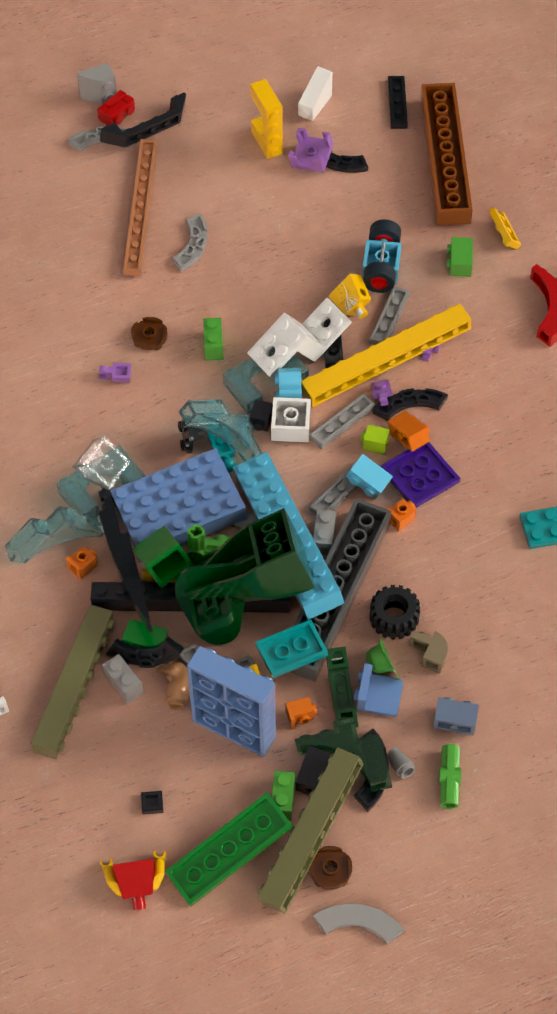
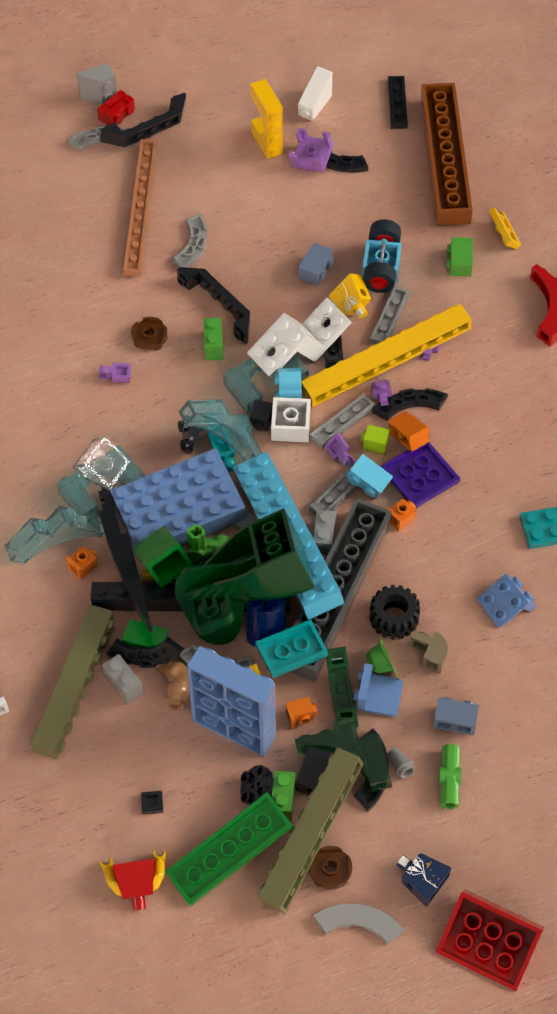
(193, 276): none -> black slope
(255, 783): none -> black plate
(264, 619): none -> clear blue cylinder
(315, 264): none -> sand blue brick
(338, 450): none -> medium lavender plate
(423, 876): none -> dark blue torso
(490, 939): none -> red slope
(506, 600): none -> medium blue bracket

